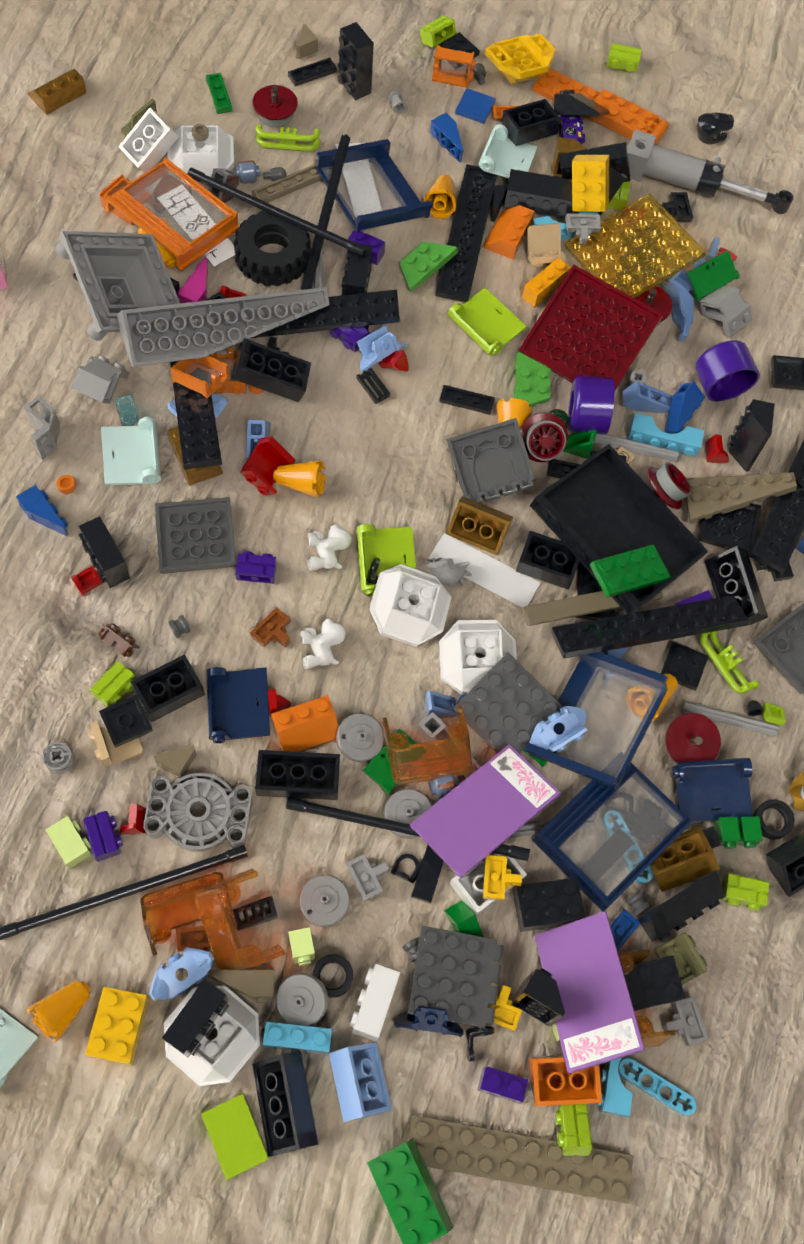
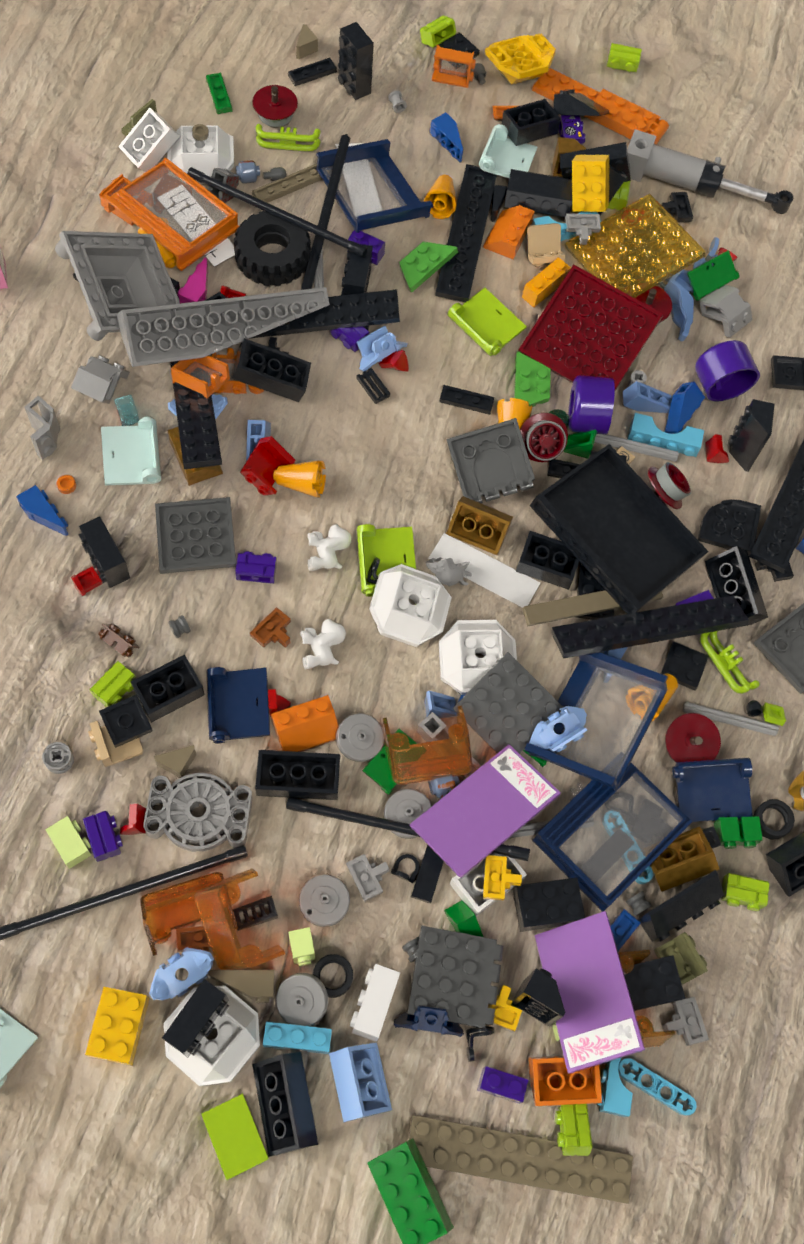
(59, 91): pearl gold slope -> none
(59, 1009): light orange cone -> none
(475, 106): blue tile -> none
(629, 571): green plate -> none
(712, 124): black helmet -> none
(731, 493): dark tan wing -> none

